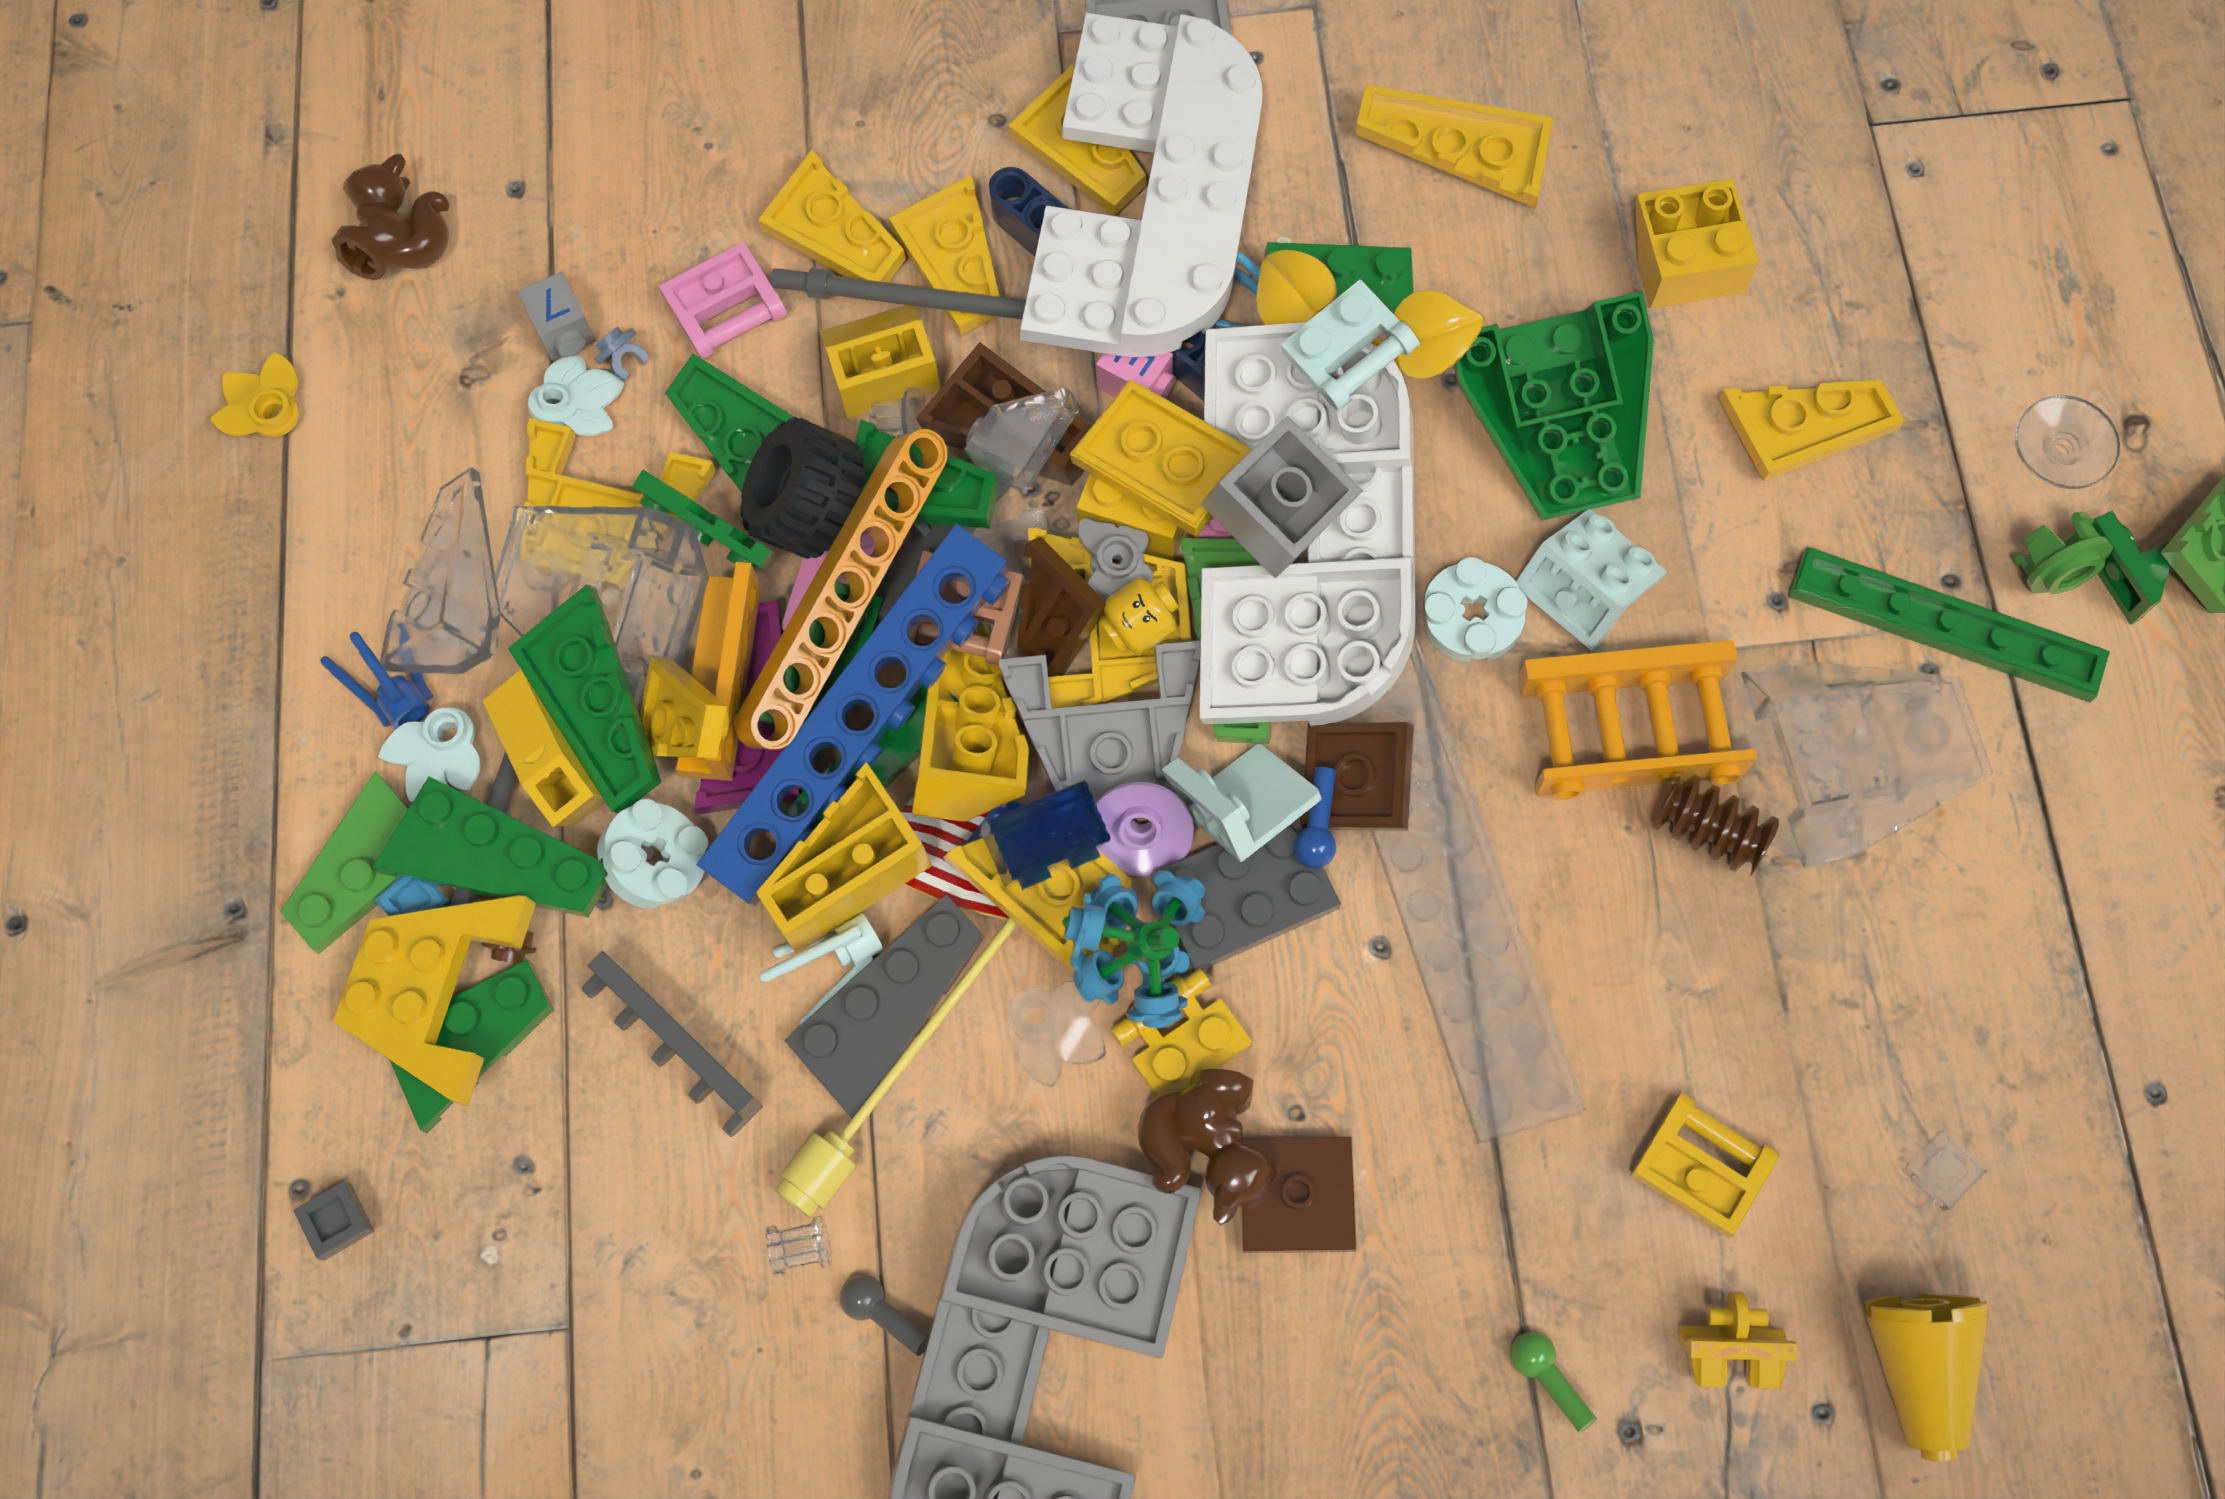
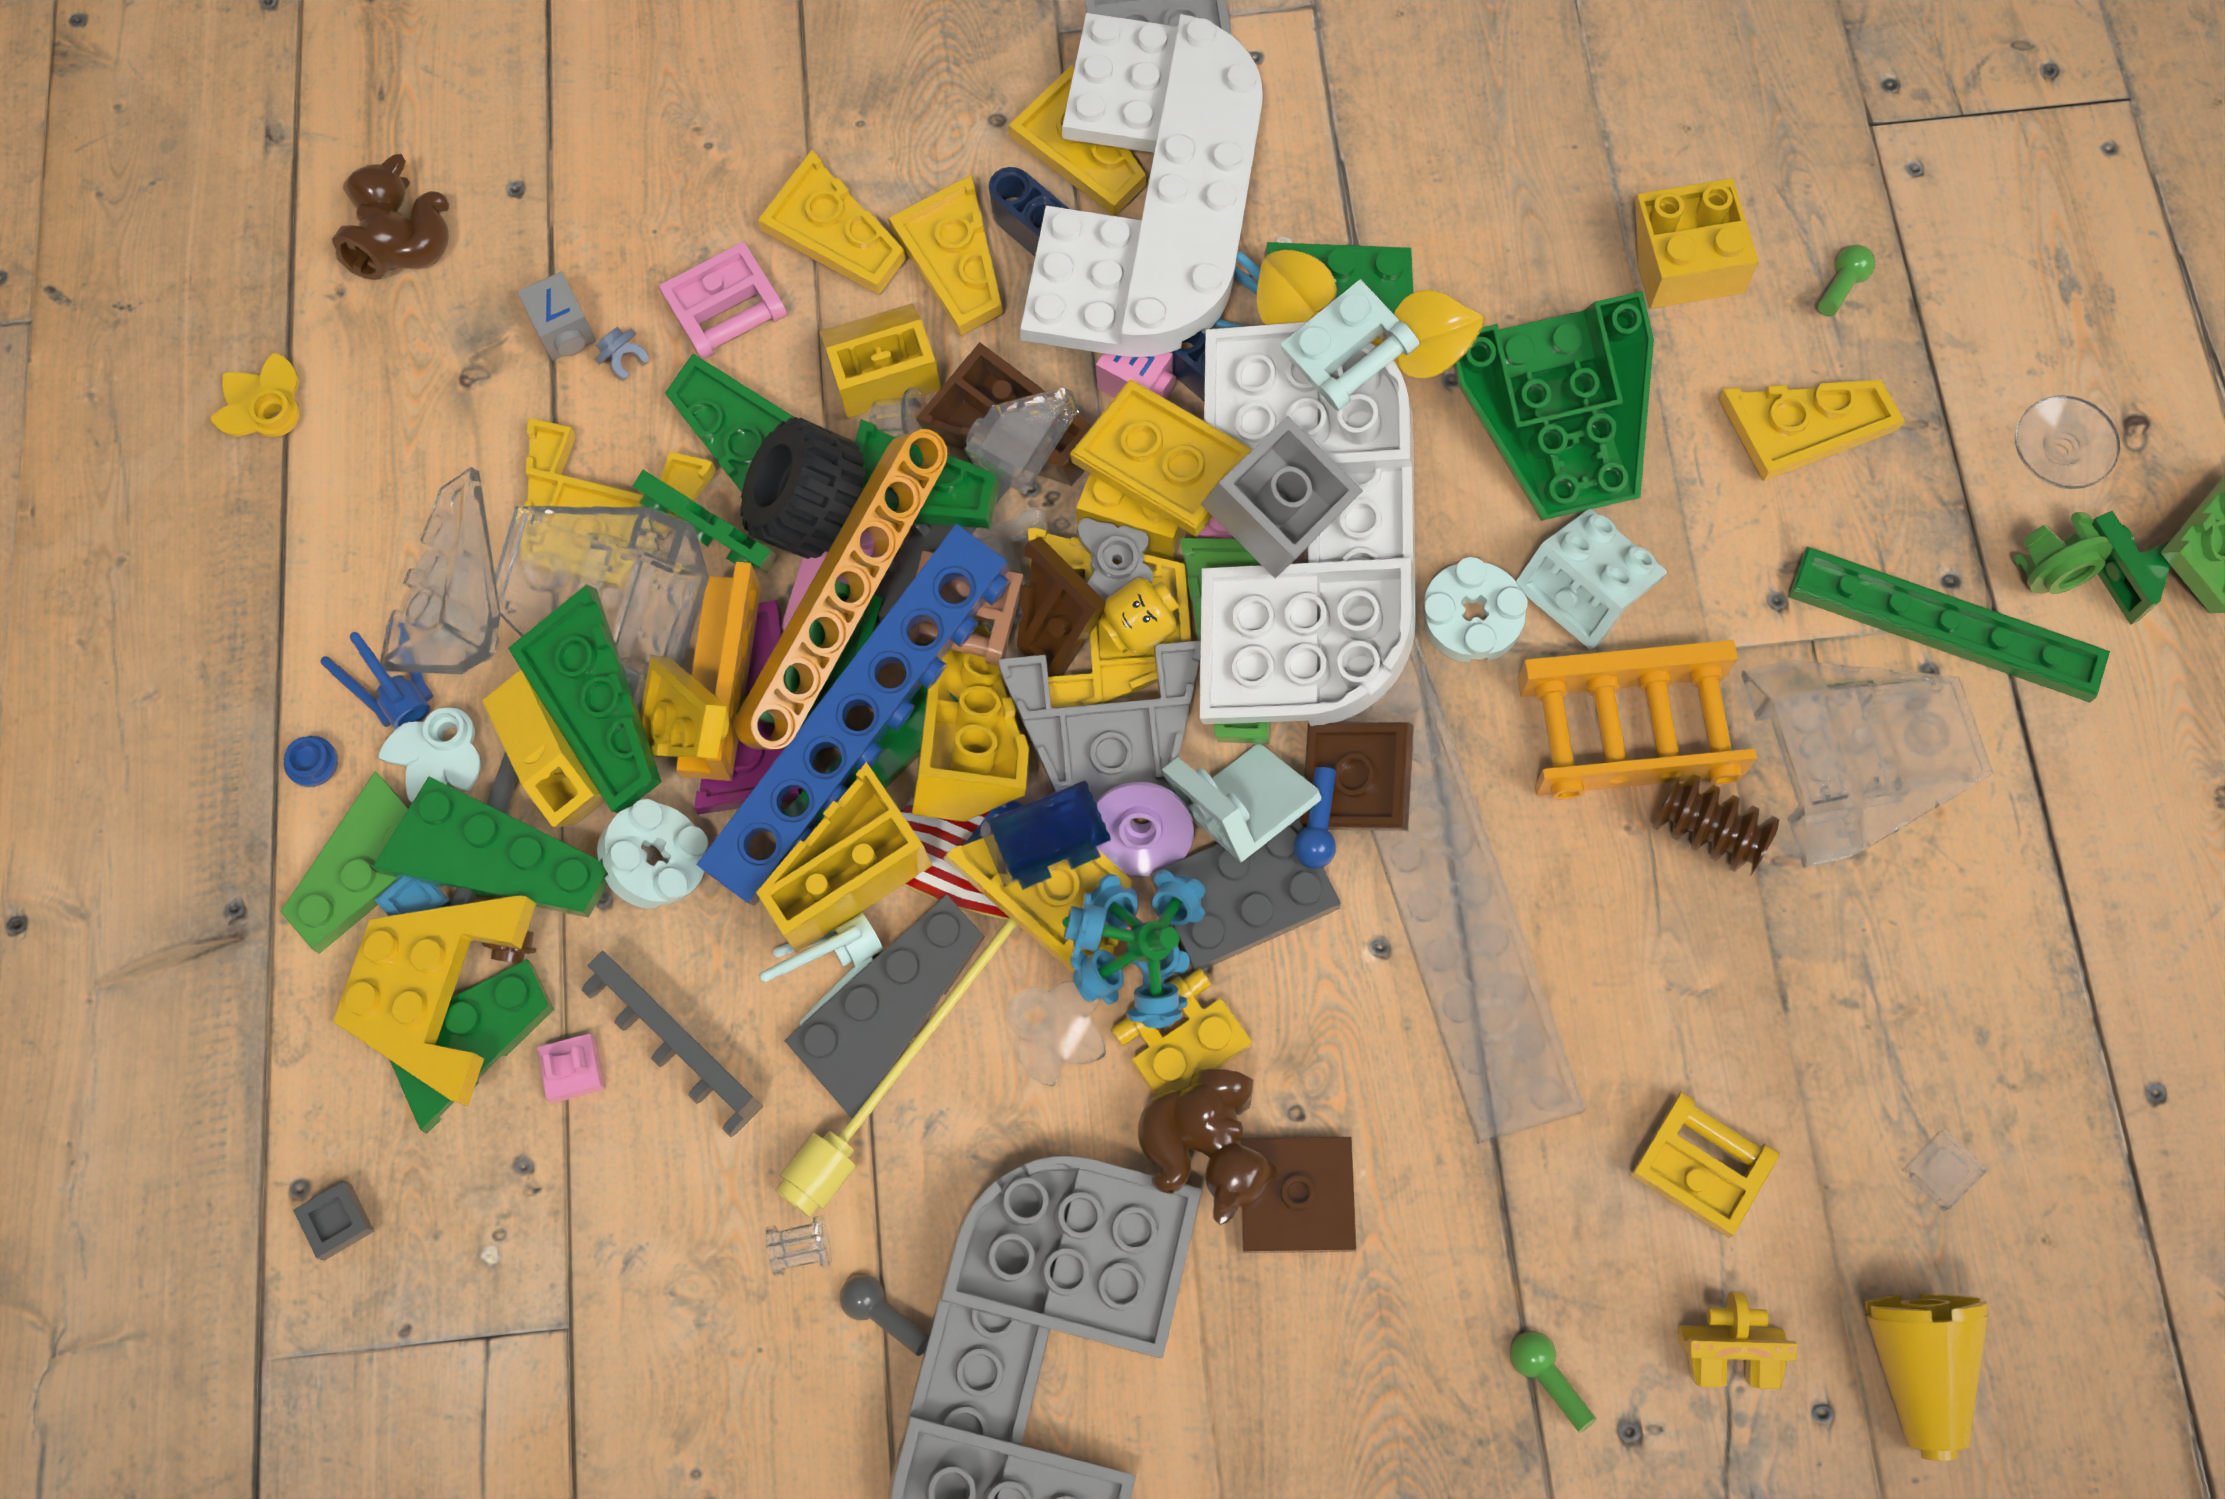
(310, 761): none -> blue plate
(571, 1068): none -> bright pink tile
(578, 395): light aqua plate -> none
(823, 284): dark grey bar -> none
(1467, 139): yellow wing -> none
(1852, 266): none -> bright green bar

